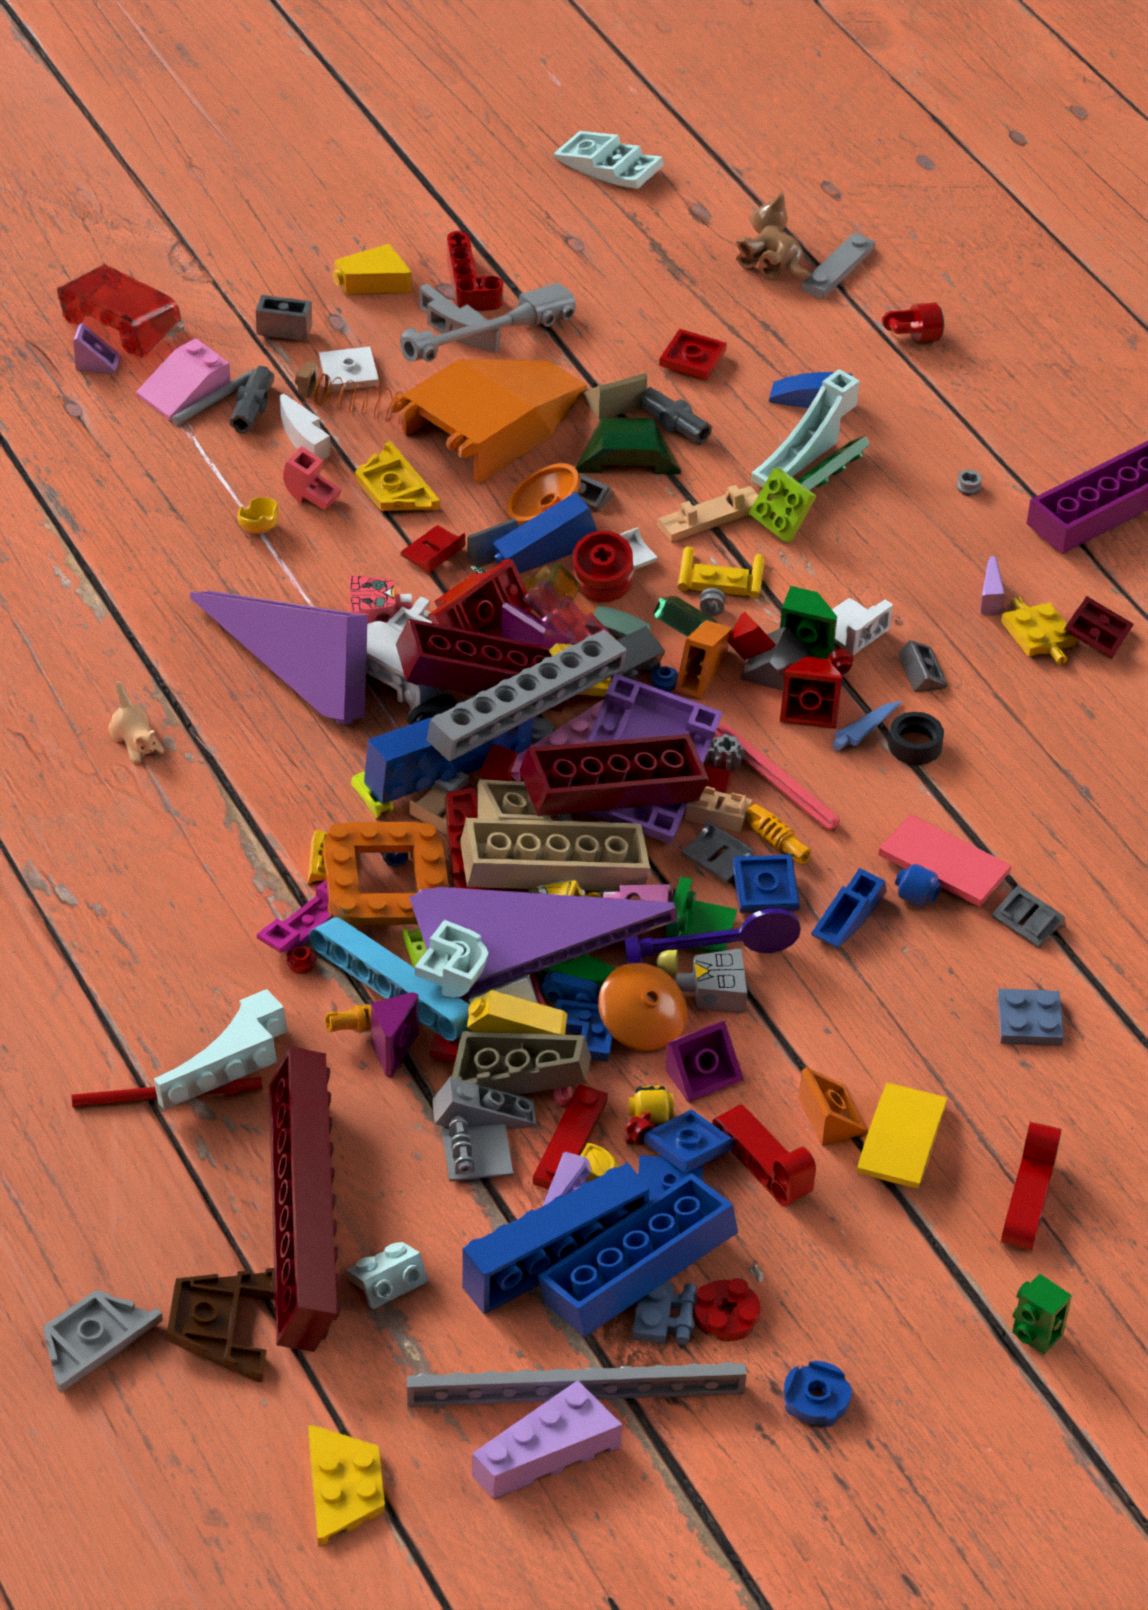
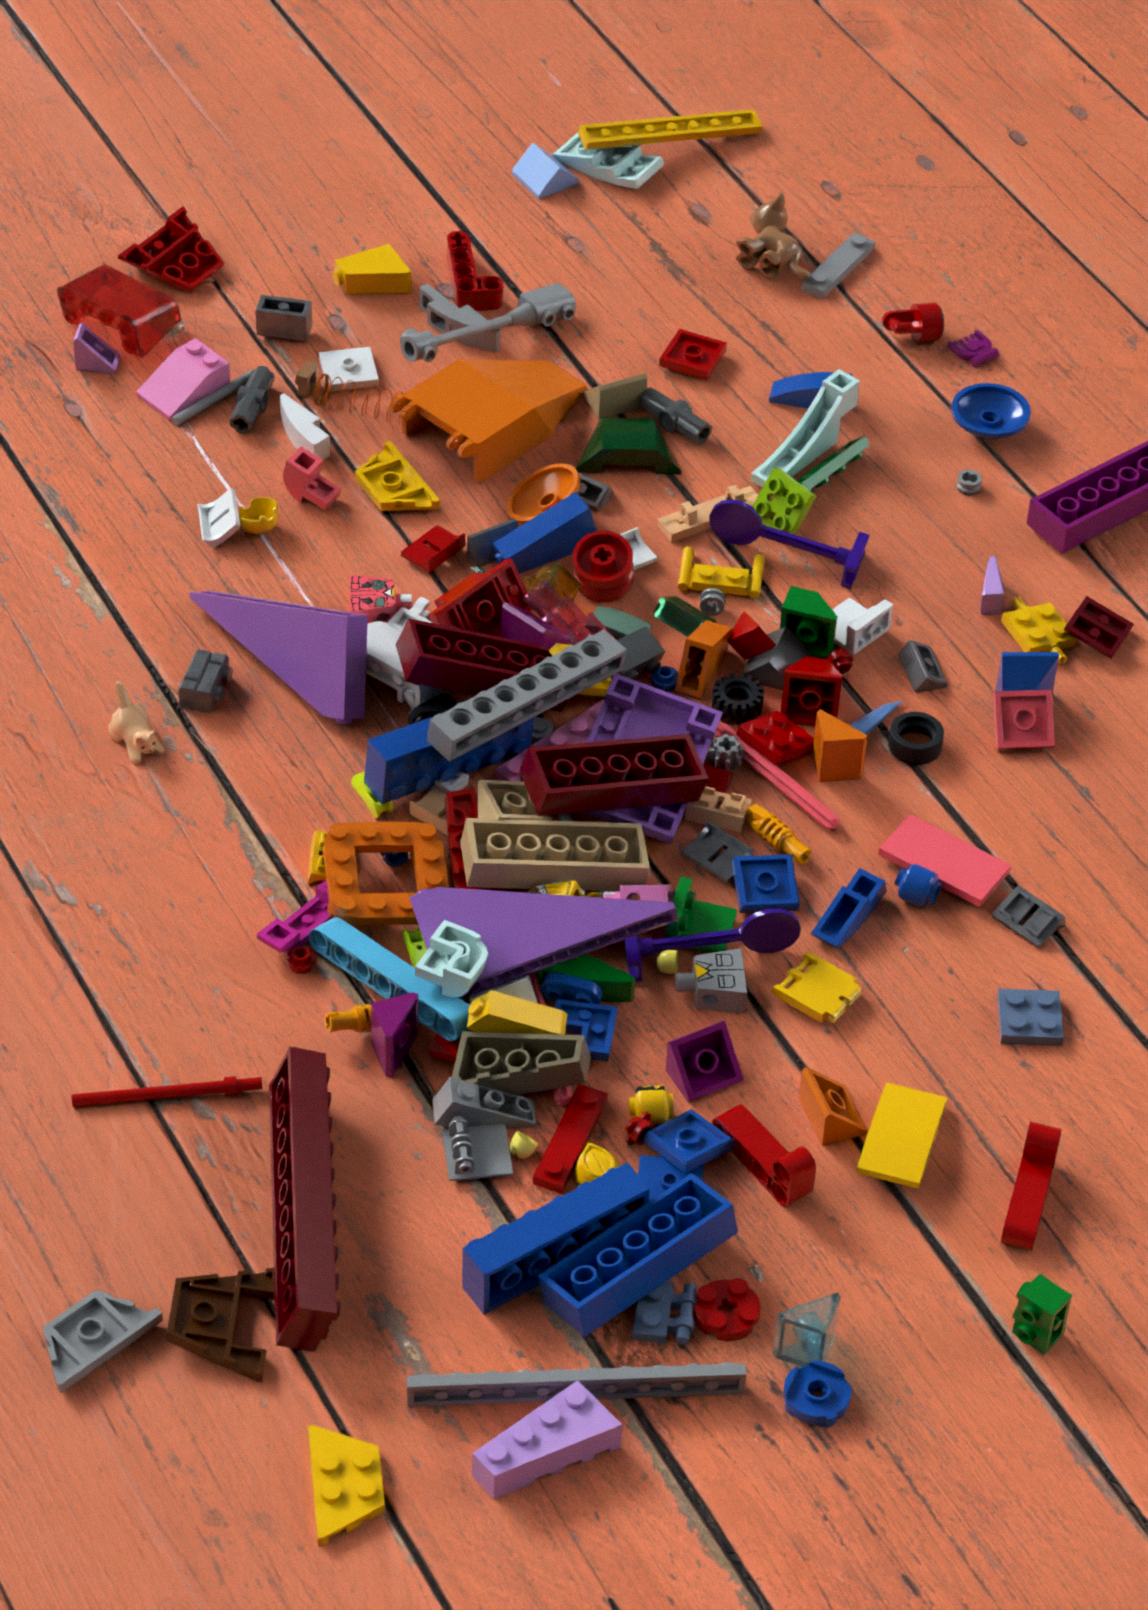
(175, 254): none -> red wedge
(205, 681): none -> flat silver brick
(219, 519): none -> white piece
(237, 1052): light aqua arch -> none
(388, 1273): light aqua bracket -> none
(498, 764): red panel -> none
(522, 1145): none -> light yellow hinge
(542, 172): none -> light blue slope
(569, 1175): lavender slope -> none
(632, 1016): orange dish -> none
(669, 129): none -> yellow plate
(742, 525): none -> dark purple piece
(742, 688): none -> black tyre
(776, 737): none -> red plate
(807, 1331): none -> clear light blue slope
(820, 990): none -> yellow plate
(838, 749): none -> orange slope
(976, 350): none -> magenta piece
(990, 410): none -> blue dish
(1023, 719): none -> coral plate
(1027, 671): none -> blue slope

